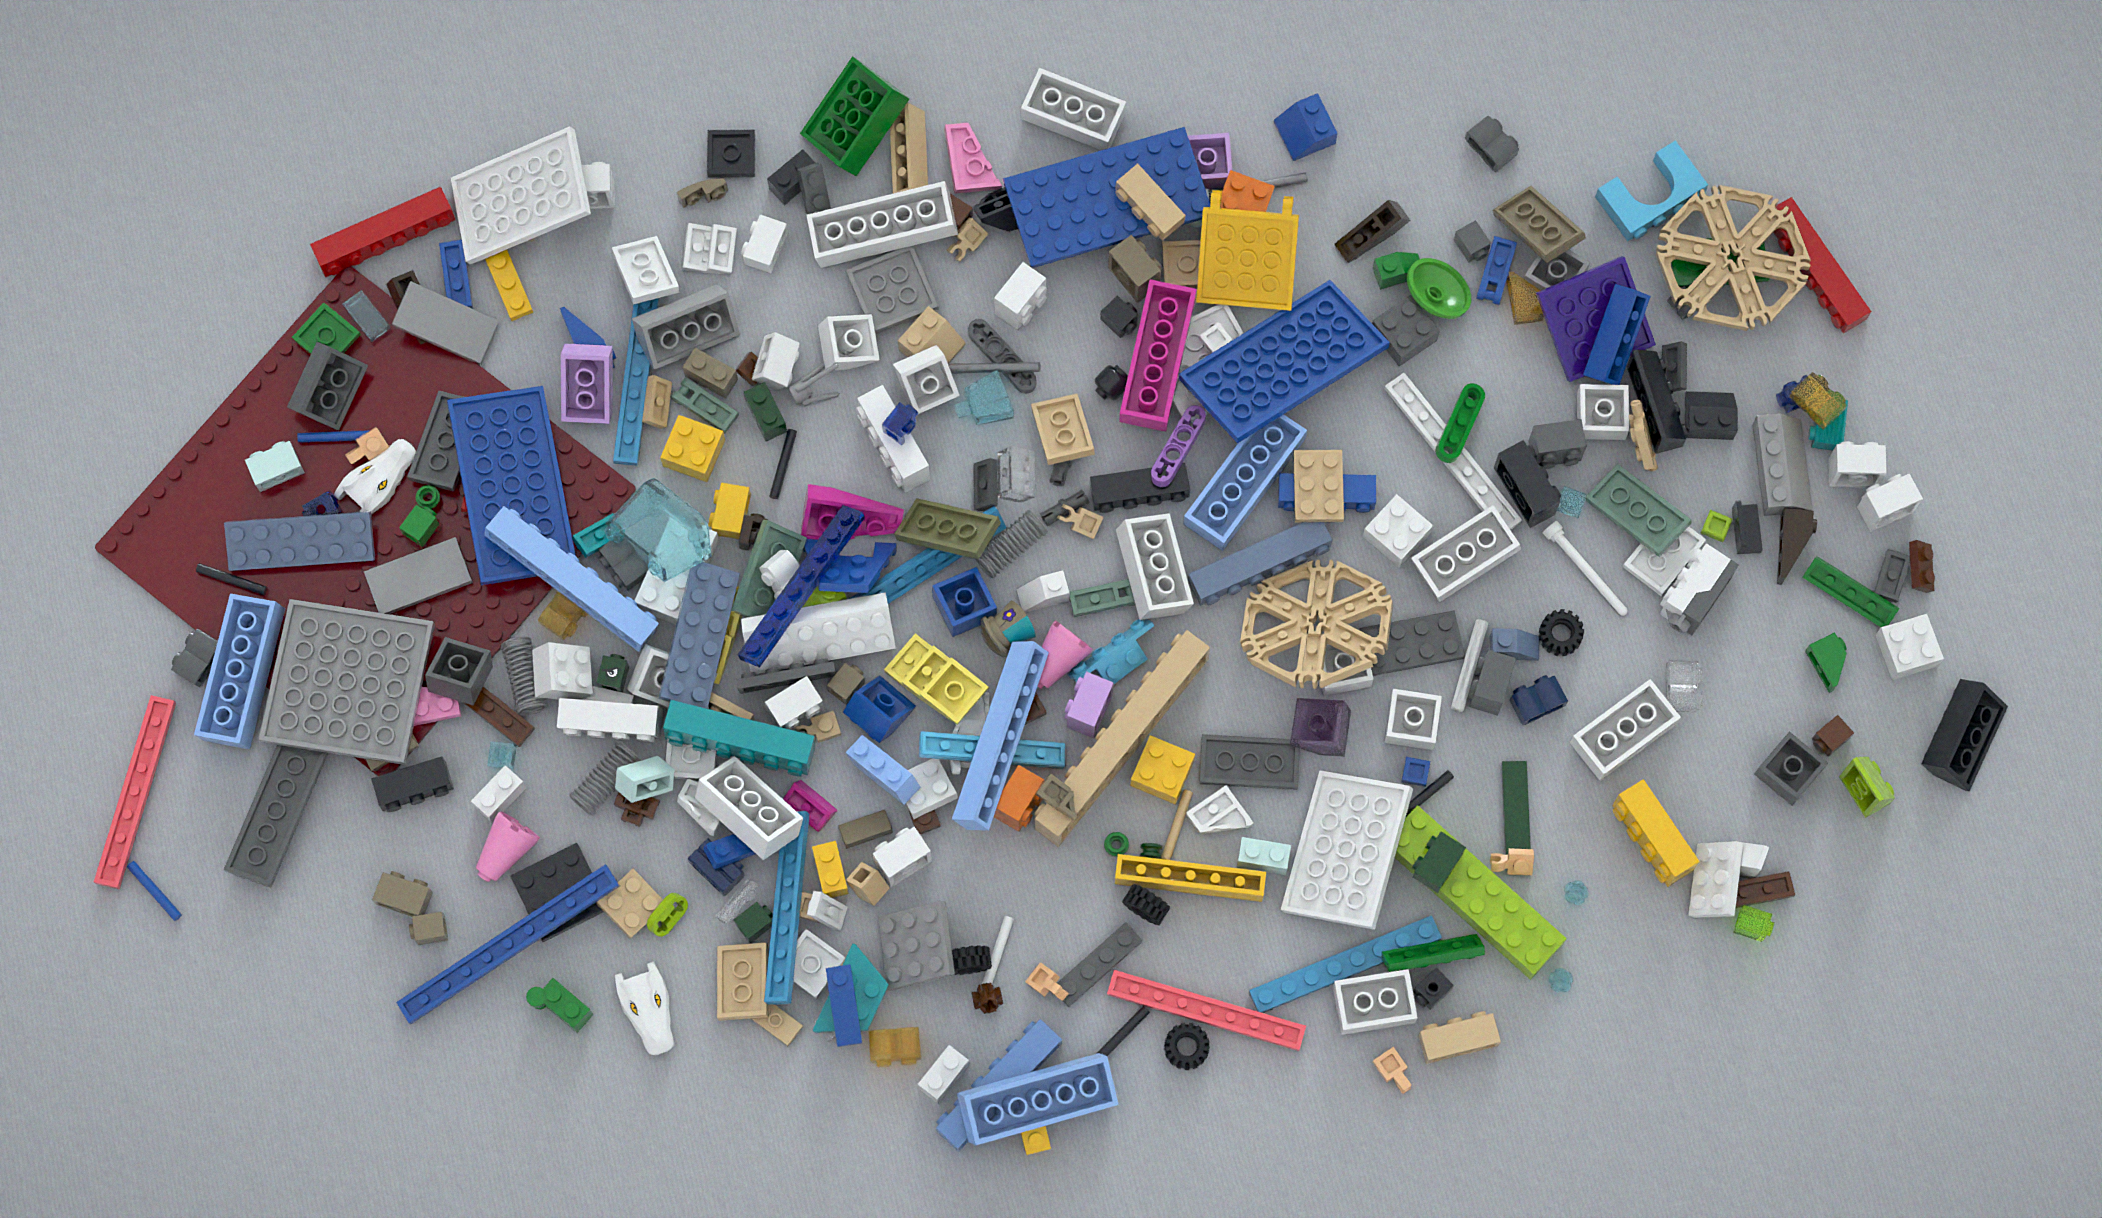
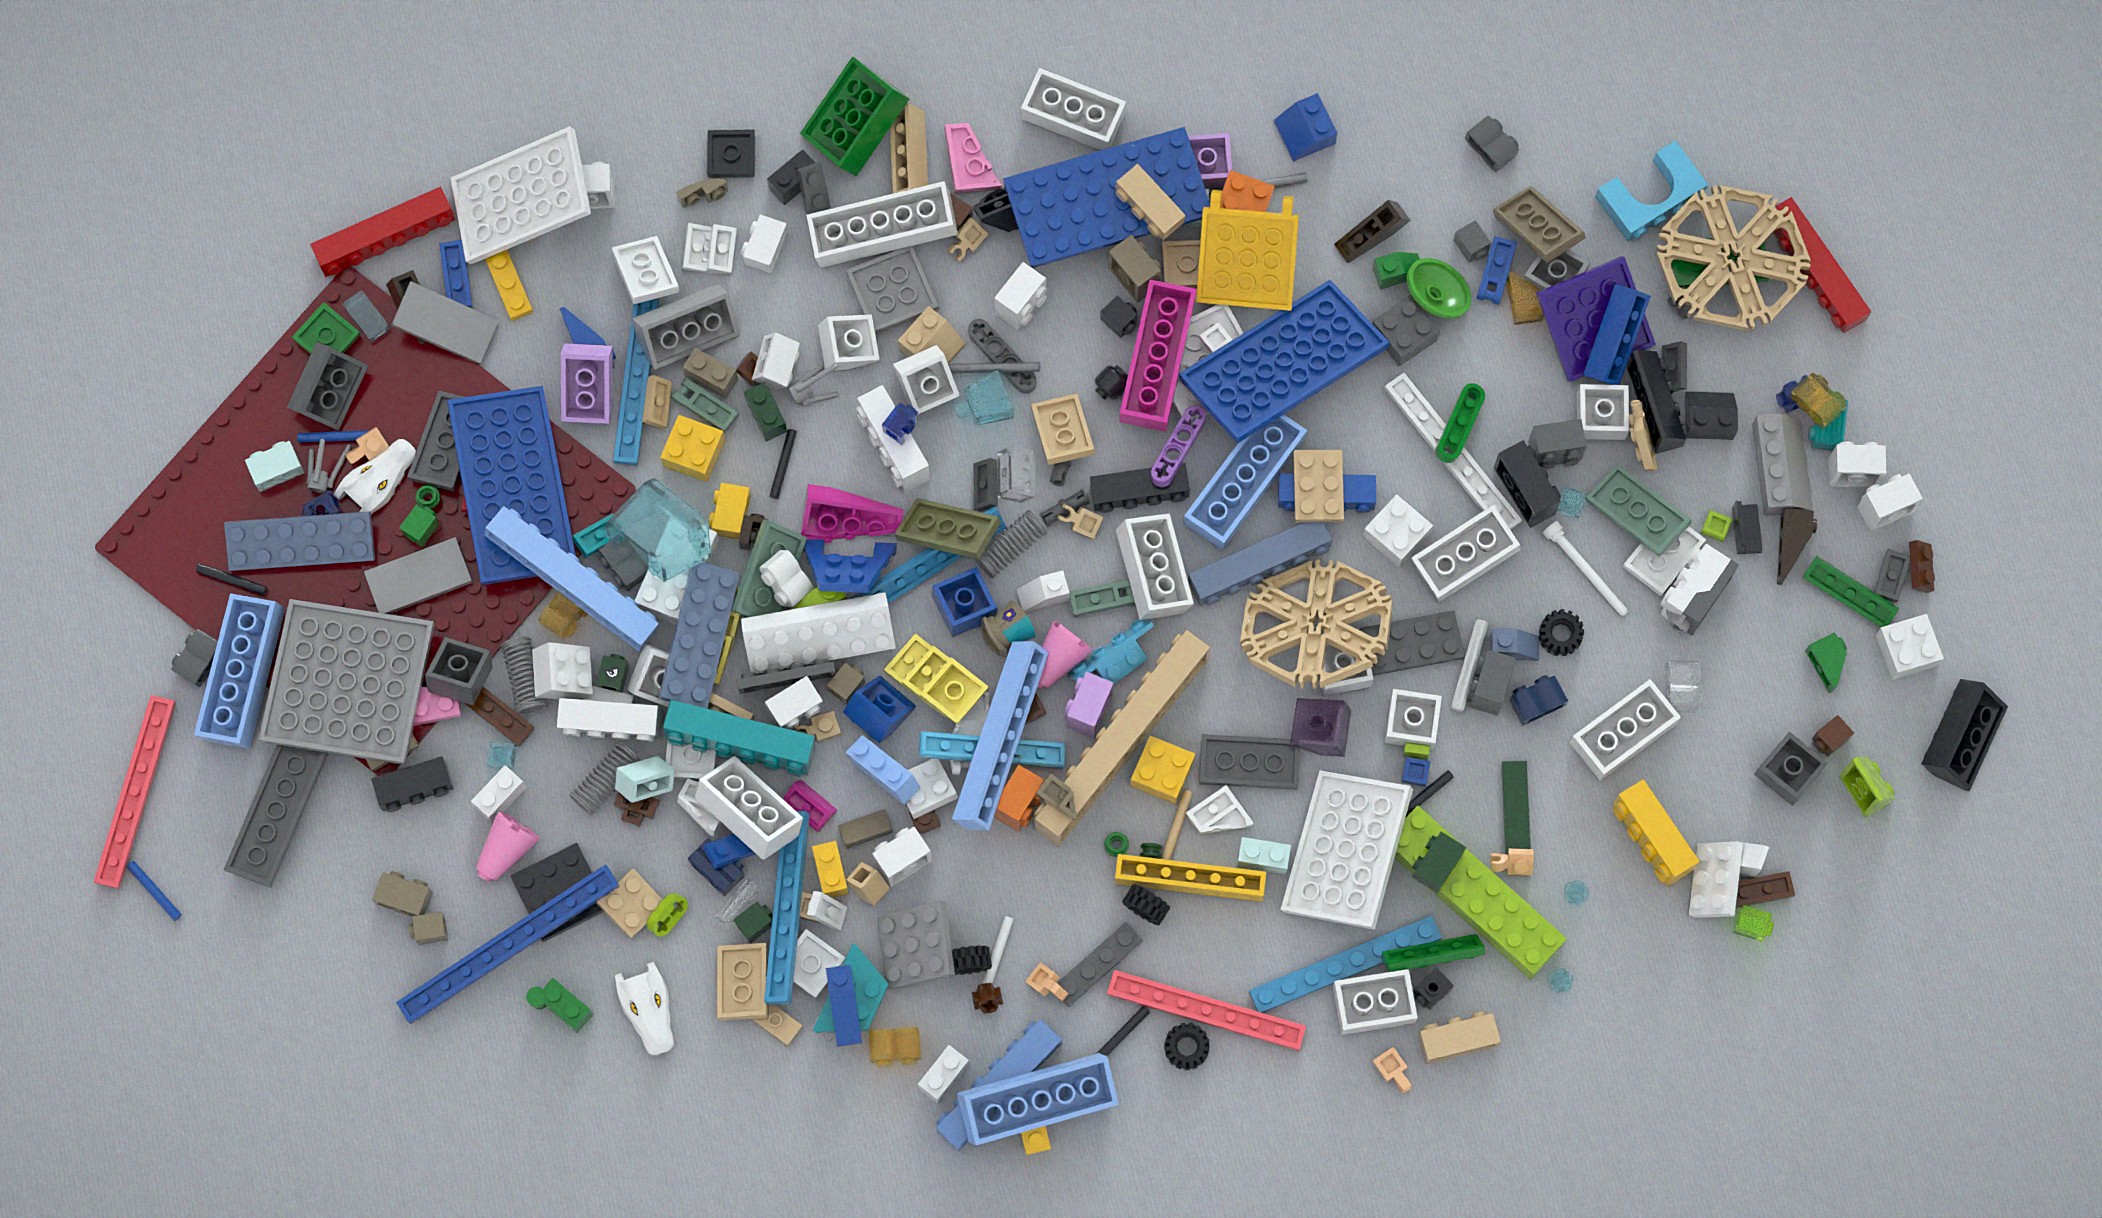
(317, 479): none -> light grey plant
(801, 586): clear blue plate -> none
(1416, 751): none -> lime tile

